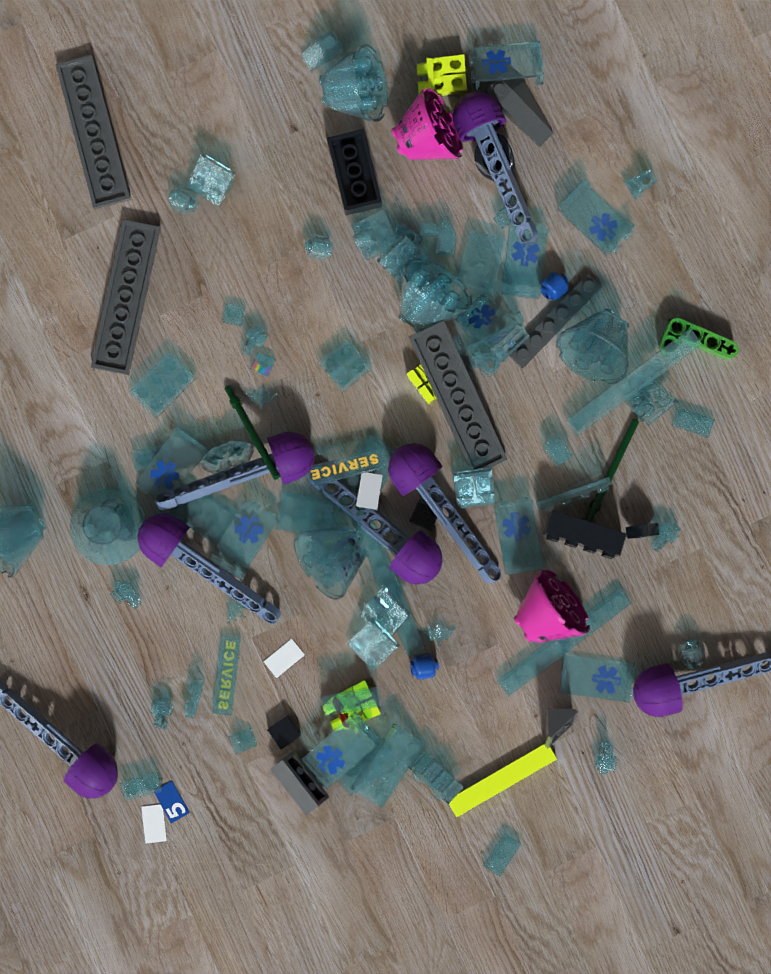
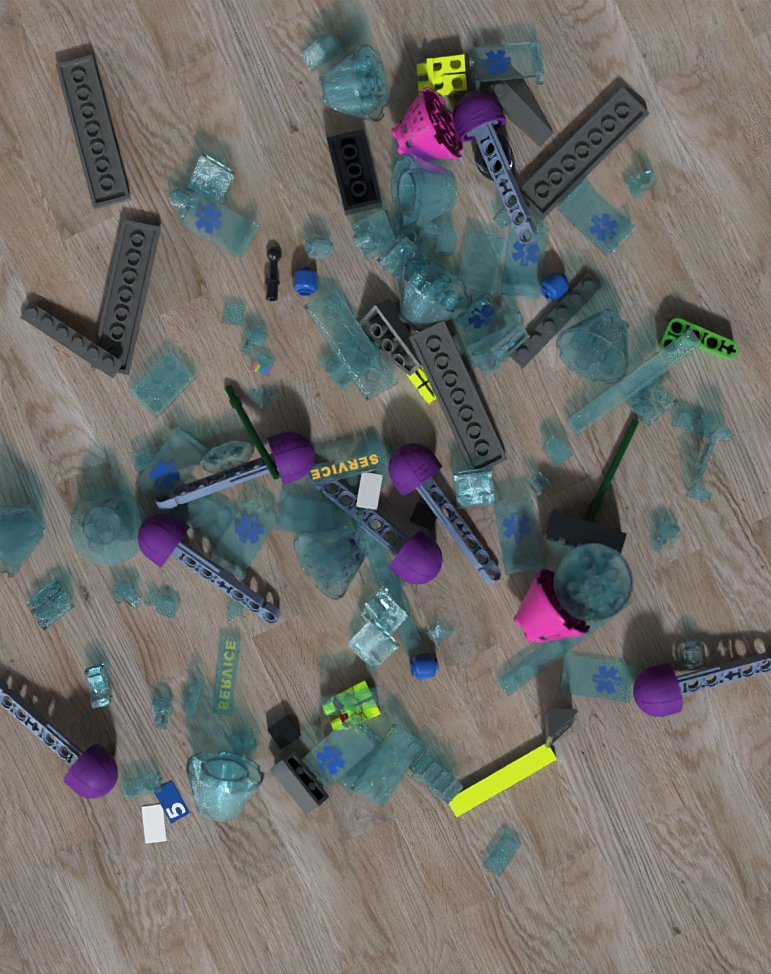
(50, 604): none -> clear light blue plate
(72, 340): none -> dark grey plate
(99, 685): none -> clear light blue brick
(165, 605): none -> clear light blue plate
(218, 224): none -> clear light blue panel
(222, 783): none -> clear light blue cone
(274, 255): none -> black pin
(284, 658): white sticker -> none
(305, 281): none -> blue head
(351, 344): none -> clear light blue plate
(390, 336): none -> dark grey wedge
(421, 191): none -> clear light blue cone
(539, 483): none -> clear light blue plate
(566, 498): clear light blue plate -> none
(583, 153): none -> dark grey plate
(583, 571): none -> clear light blue cone
(605, 761): clear light blue plate -> none
(642, 530): black piece -> none
(693, 491): none -> clear light blue panel

